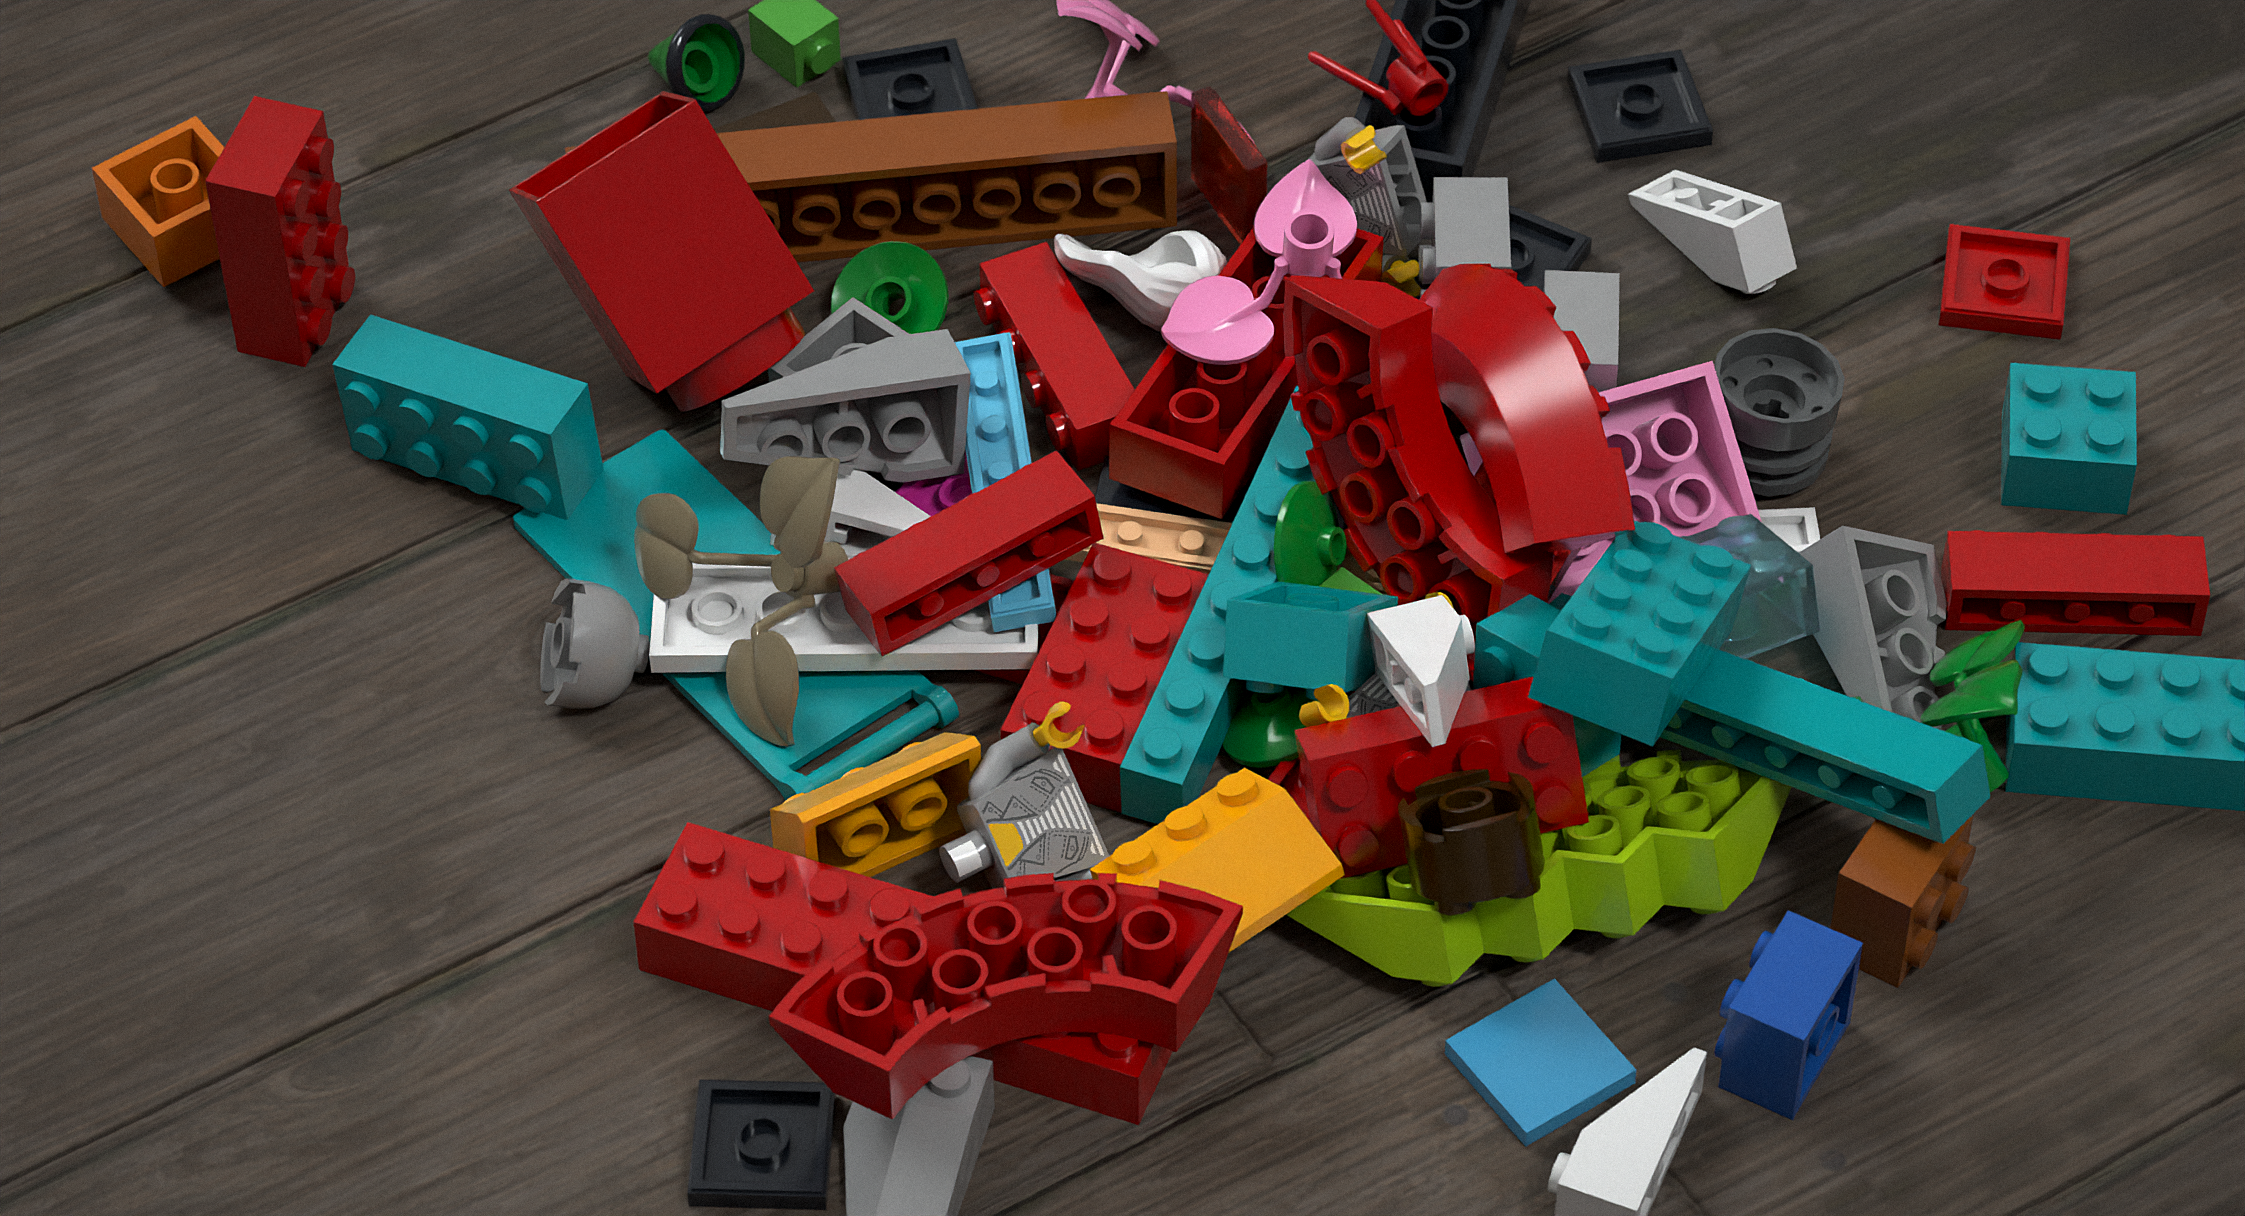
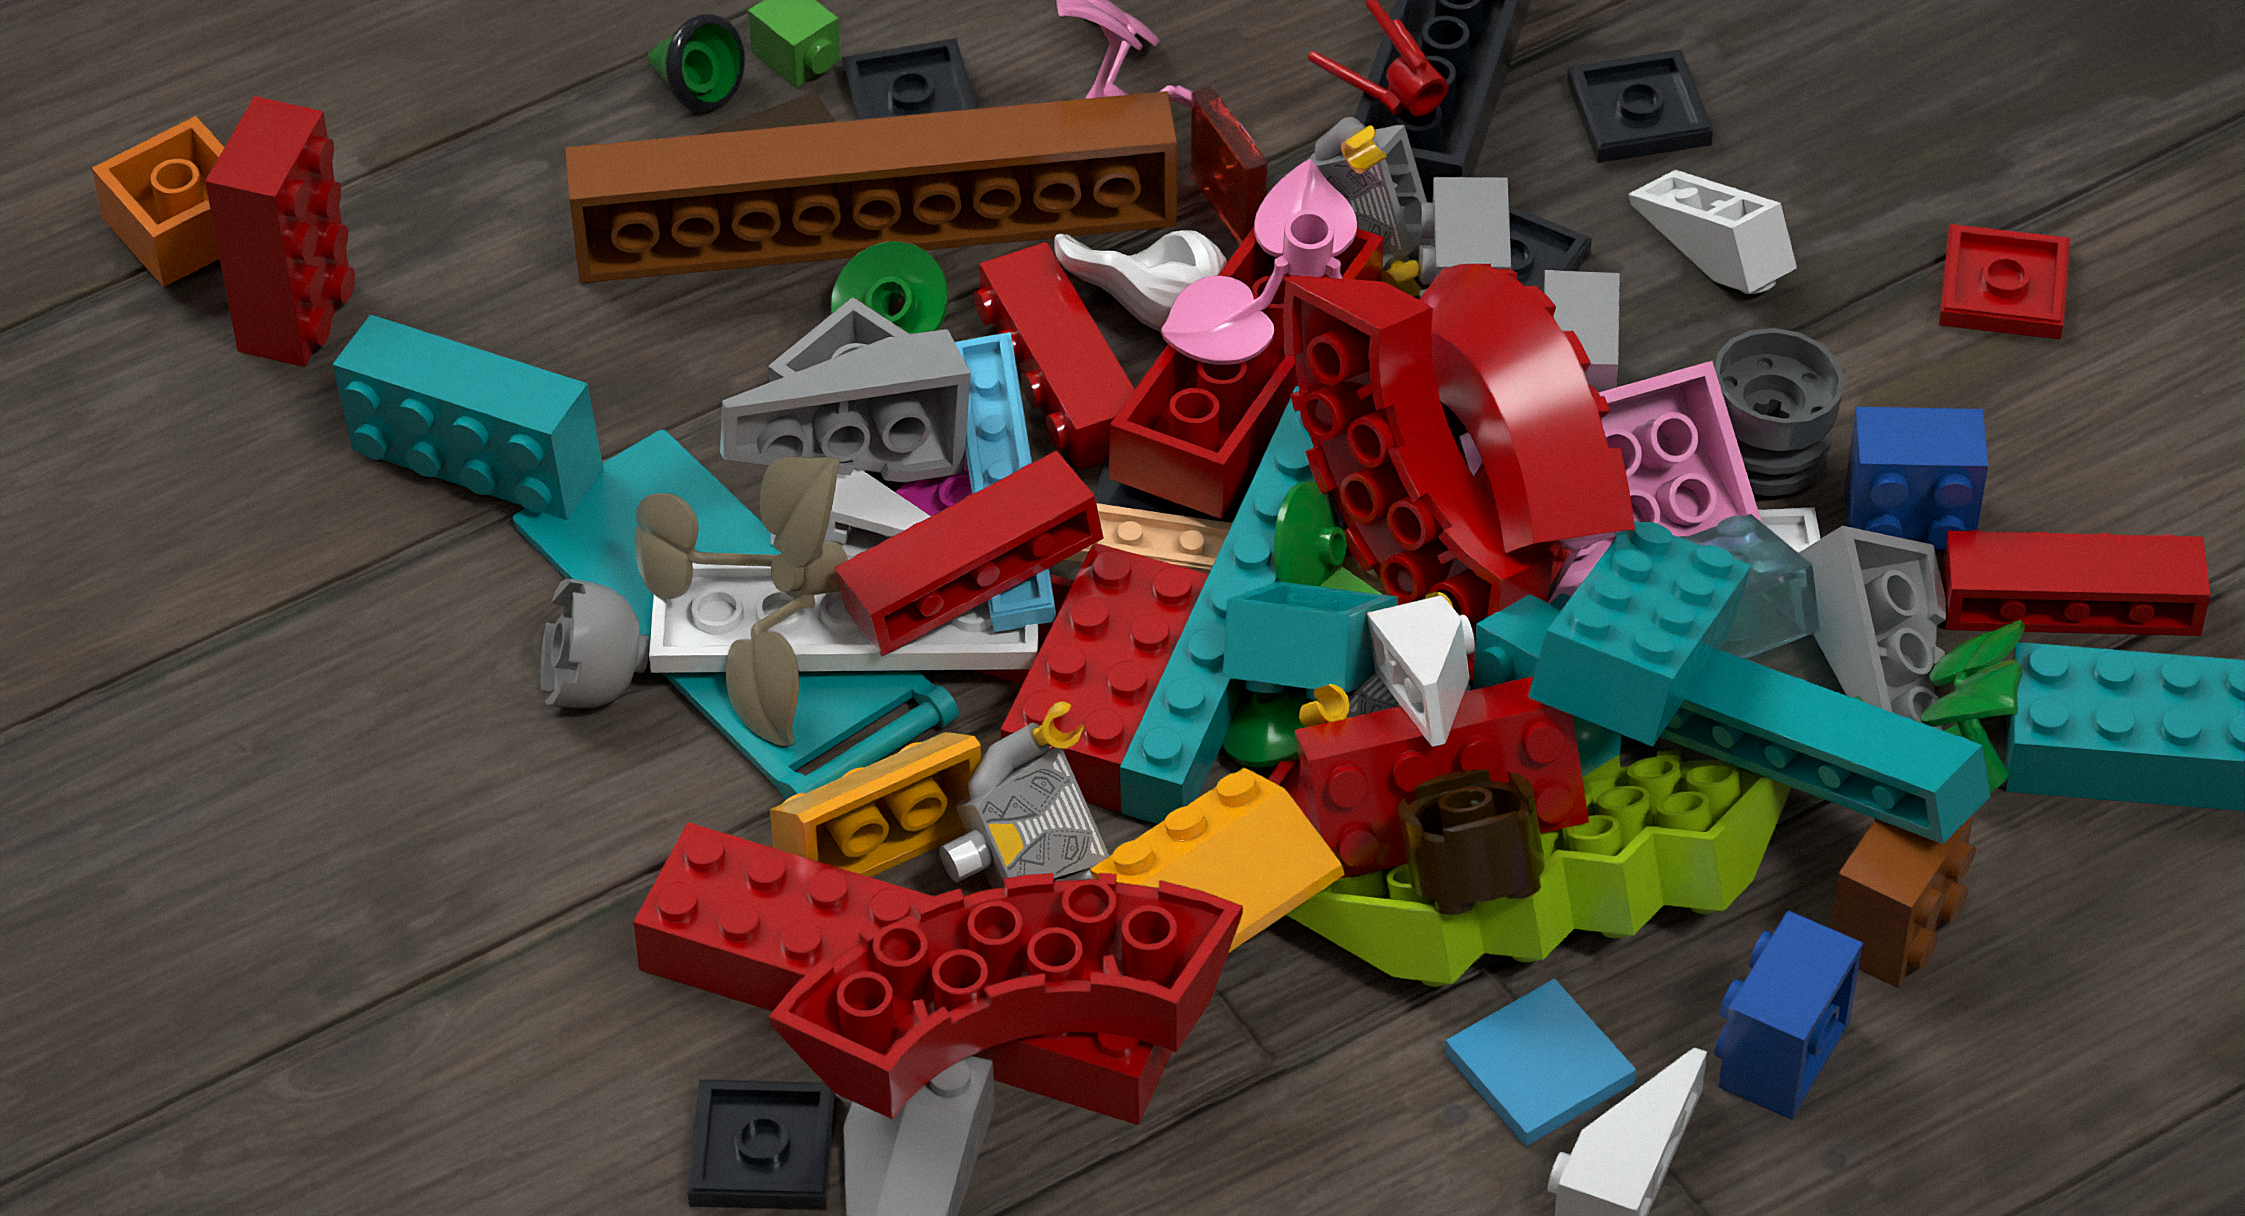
(669, 252): red container -> none
(1916, 472): none -> blue brick
(2068, 438): teal brick -> none

